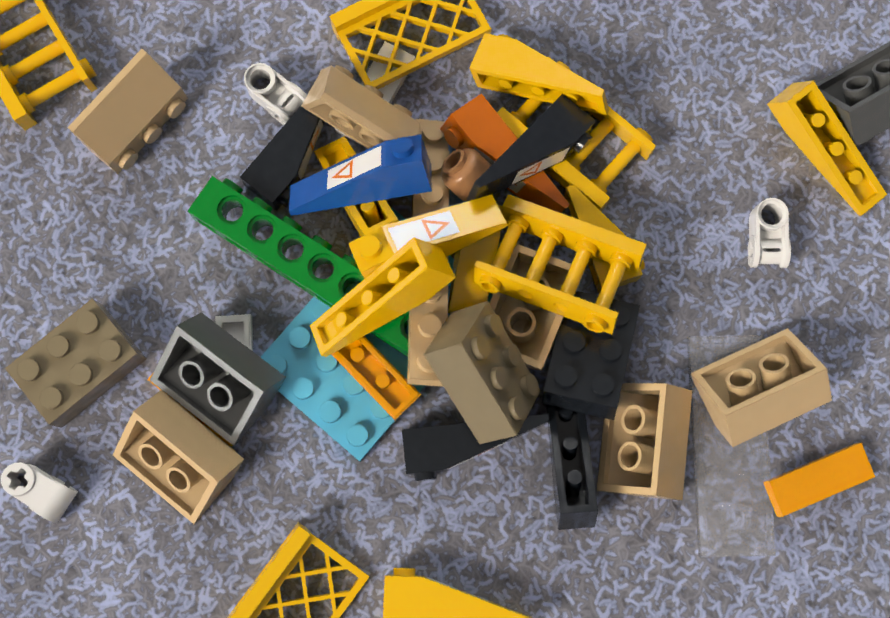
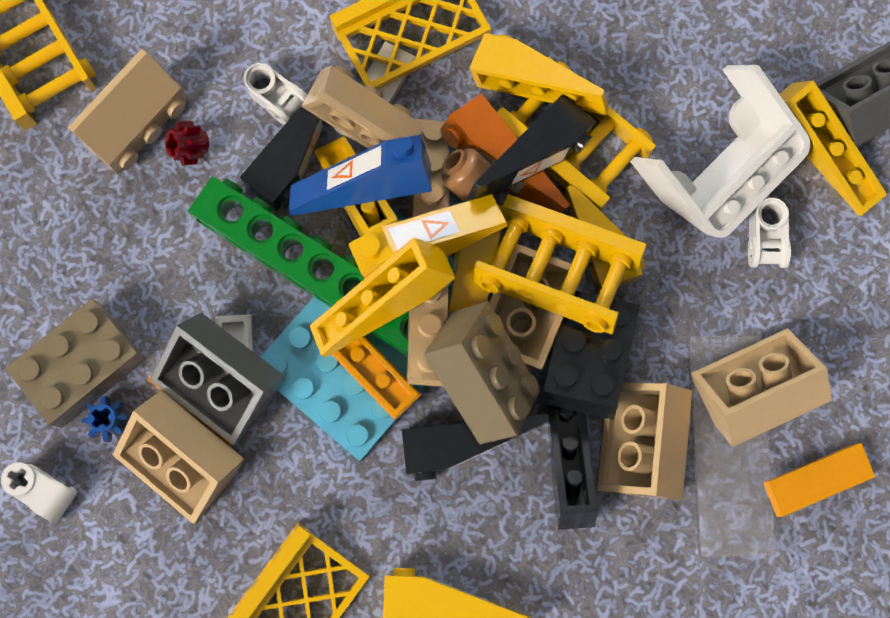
(115, 416): none -> blue gear
(187, 143): none -> dark red gear
(747, 171): none -> white windscreen

